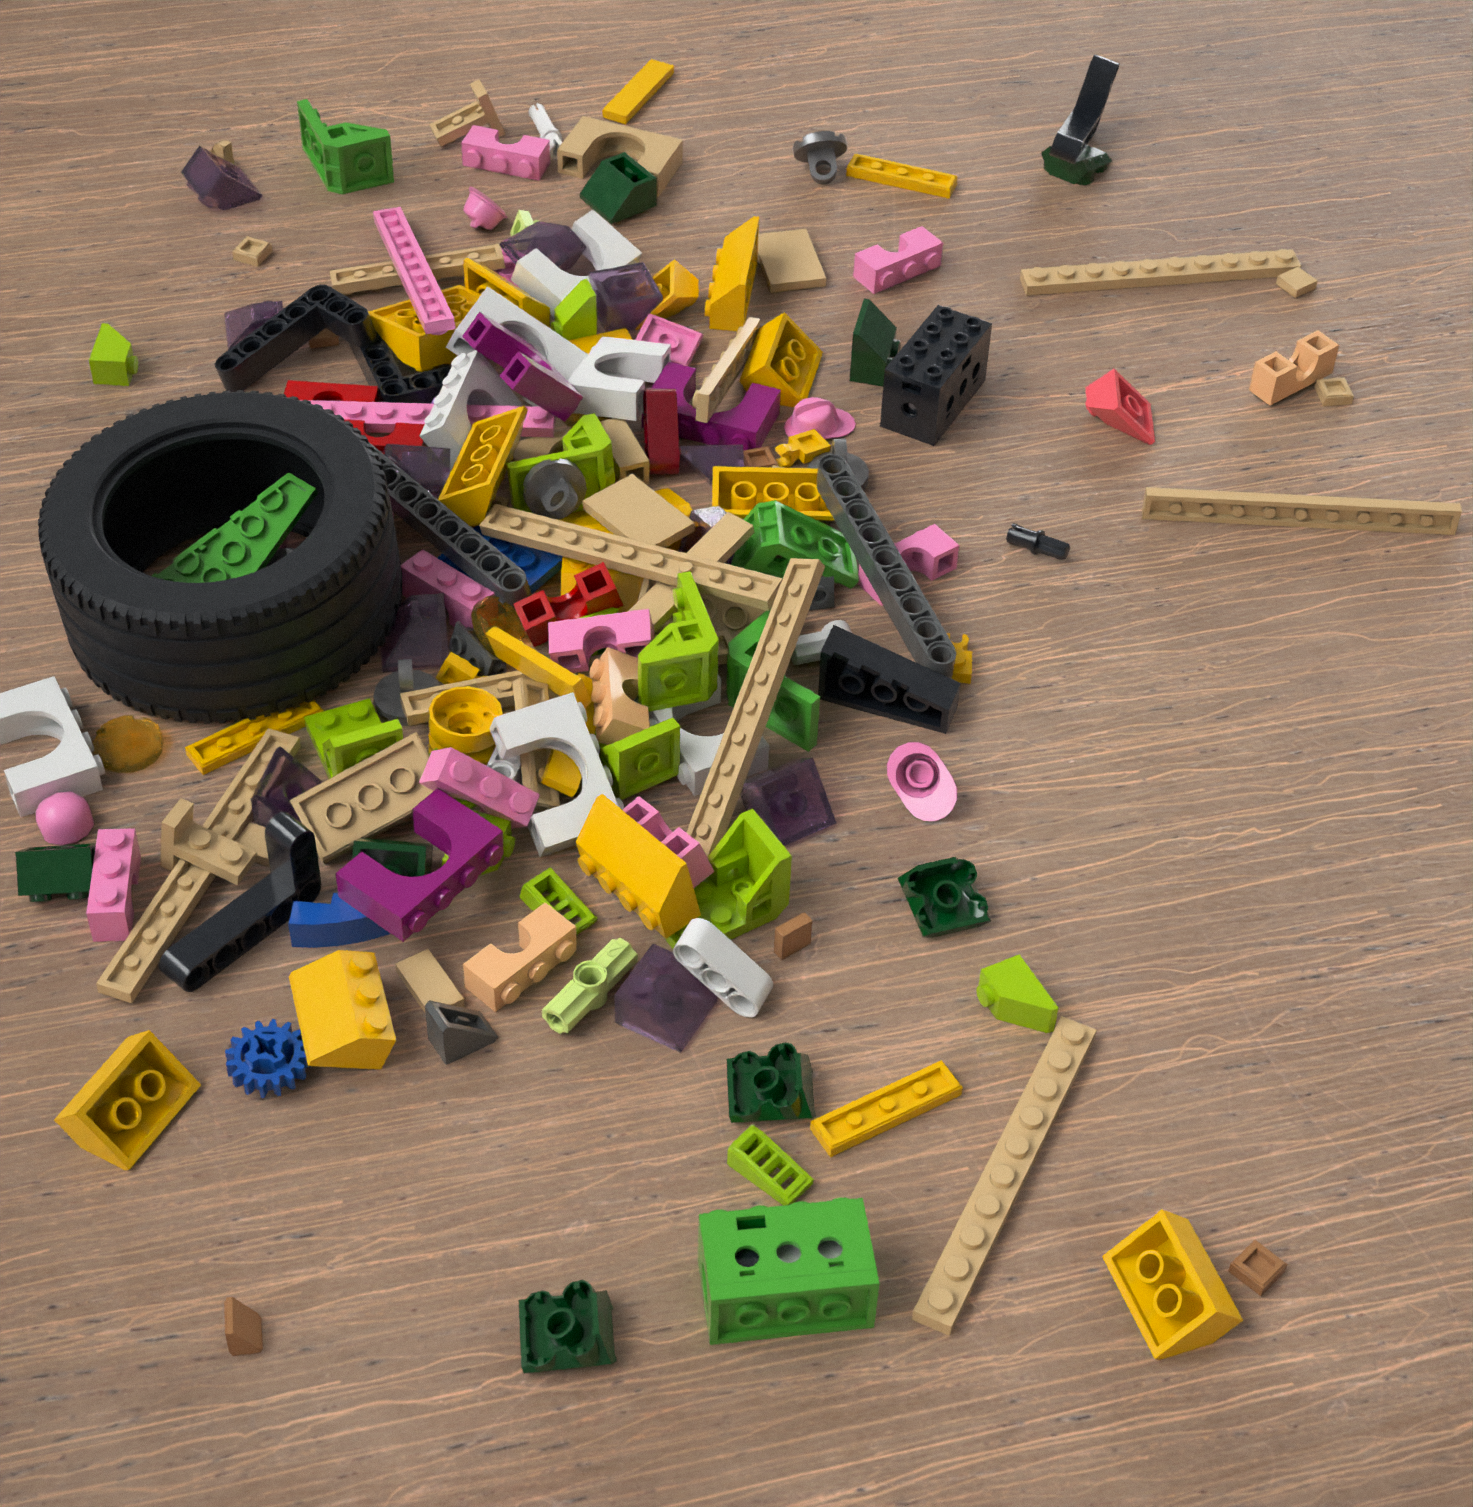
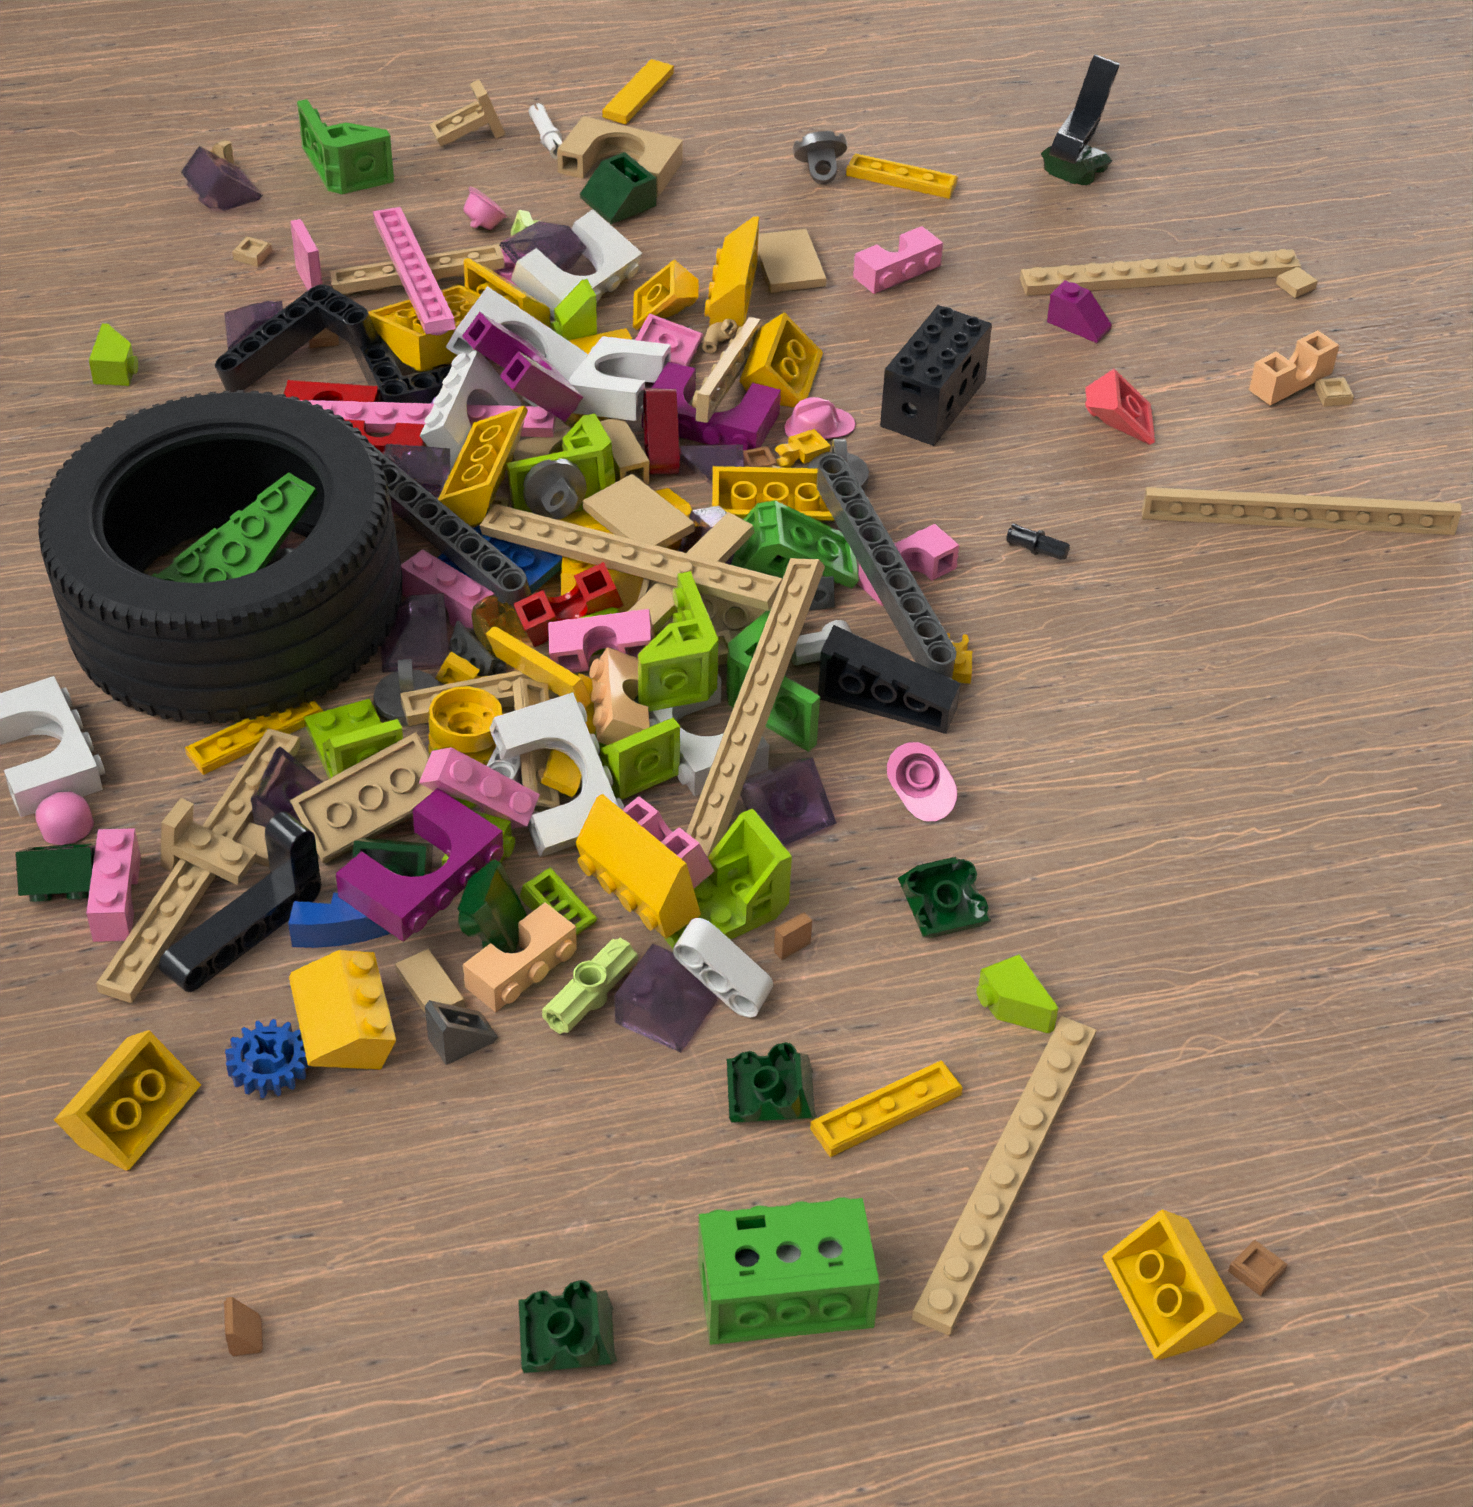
(128, 744): clear yellow tile -> none
(306, 255): none -> bright pink tile
(491, 908): none -> dark green slope
(523, 159): bright pink arch -> none
(624, 295): slope -> none
(718, 333): none -> tan arm
(765, 1148): lime slope -> none
(872, 345): dark green slope -> none
(1077, 312): none -> magenta slope

